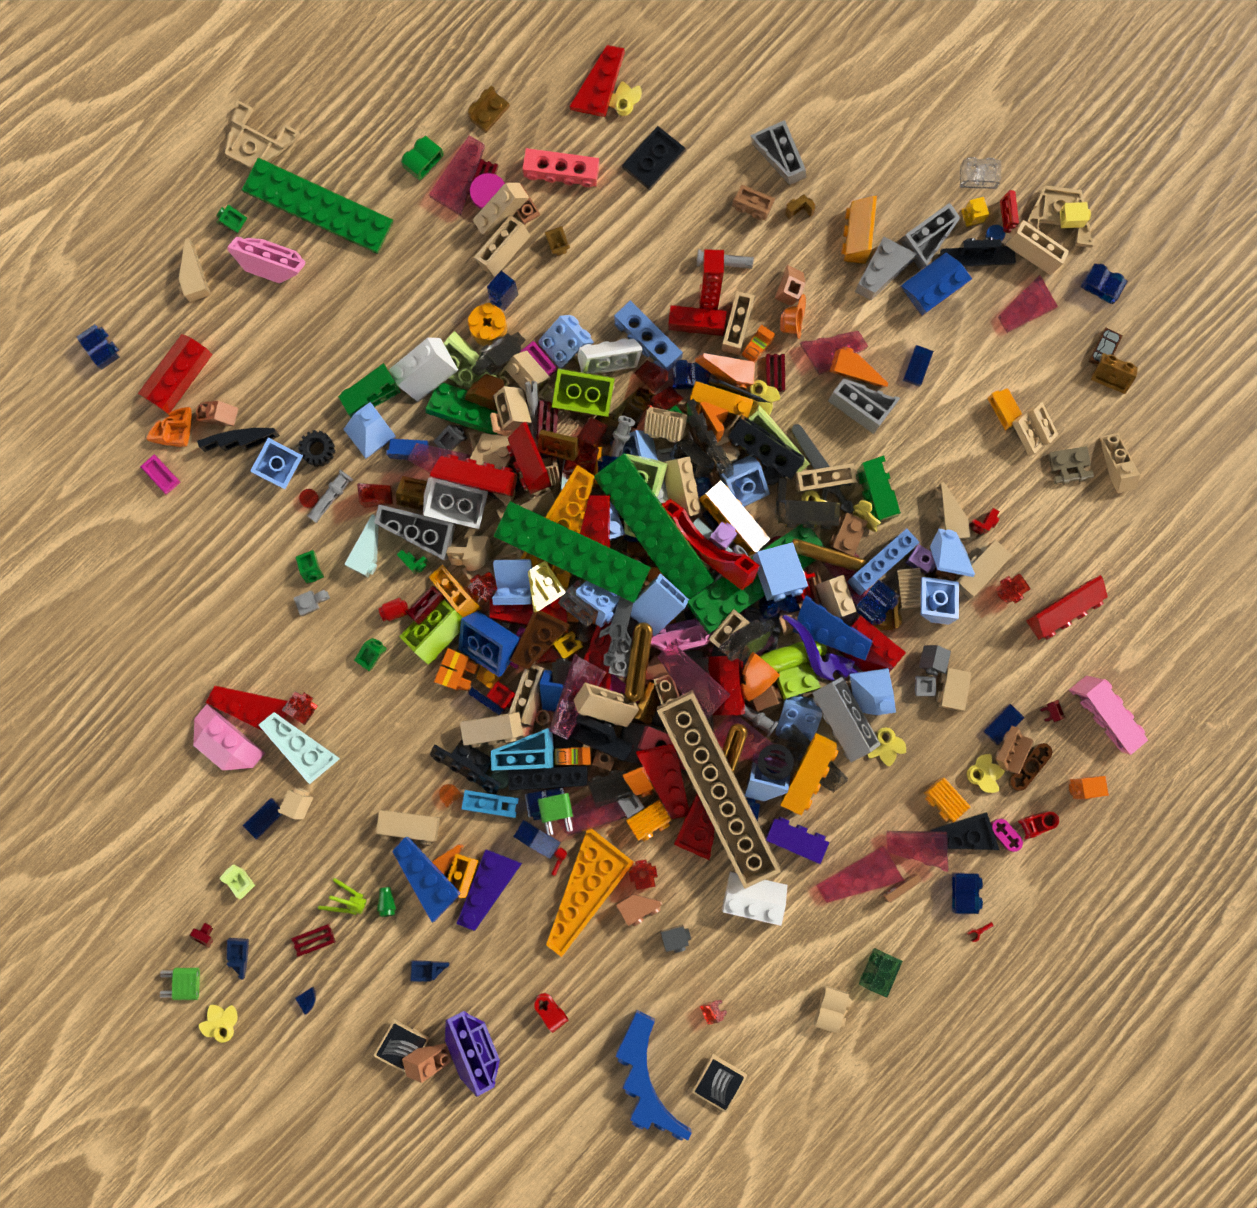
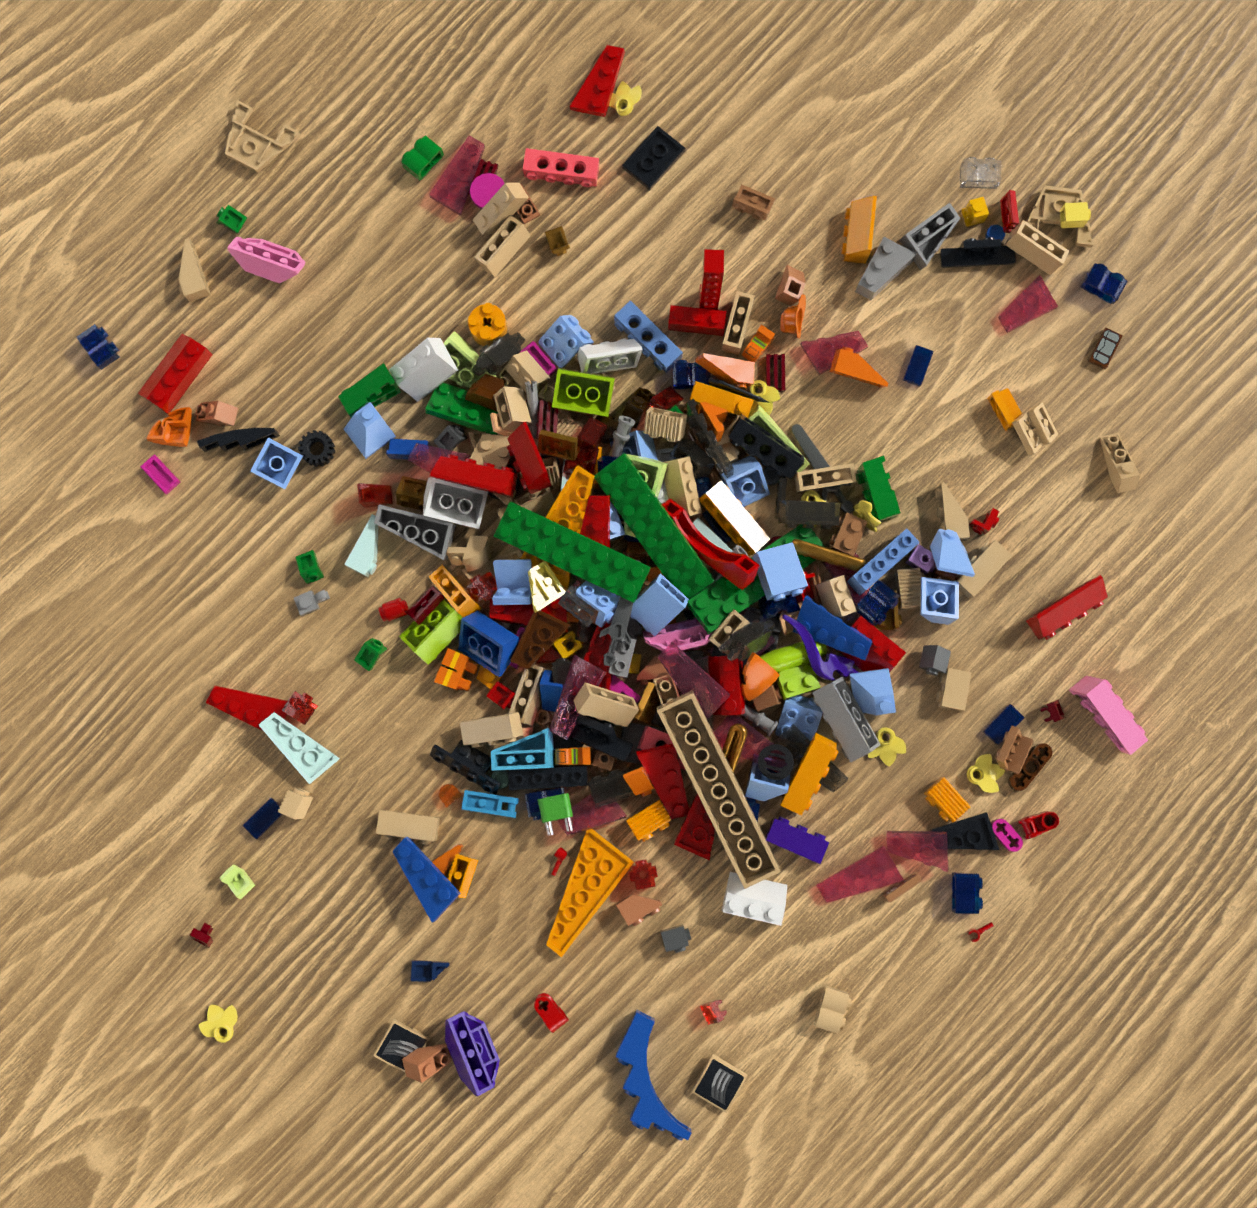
(184, 983): bright green piece -> none
(223, 741): bright pink wedge -> none
(238, 955): dark blue slope -> none
(297, 946): dark red tile -> none
(307, 1000): clear blue tile -> none
(308, 498): clear red tile -> none
(317, 205): green plate -> none
(335, 488): light grey pin -> none
(355, 903): lime plant -> none
(386, 903): green cone -> none
(408, 559): green bracket -> none
(485, 701): clear blue tile -> none
(487, 109): pearl gold bracket -> none
(489, 882): dark purple wing -> none
(502, 290): clear blue brick -> none
(537, 839): clear blue slope -> none
(631, 805): light grey plate -> none
(638, 662): pearl gold piece -> none
(652, 375): clear red slope -> none
(723, 535): lavender brick -> none
(730, 260): light grey pin -> none
(780, 151): light grey wedge -> none
(797, 205): pearl gold bracket -> none
(862, 404): light grey wedge -> none
(880, 972): clear green bracket -> none
(925, 686): light grey plate -> none
(935, 283): blue slope -> none
(1012, 589): clear red brick -> none
(1070, 459): dark tan plate -> none
(1088, 787): orange brick -> none
(1114, 373): pearl gold bracket -> none

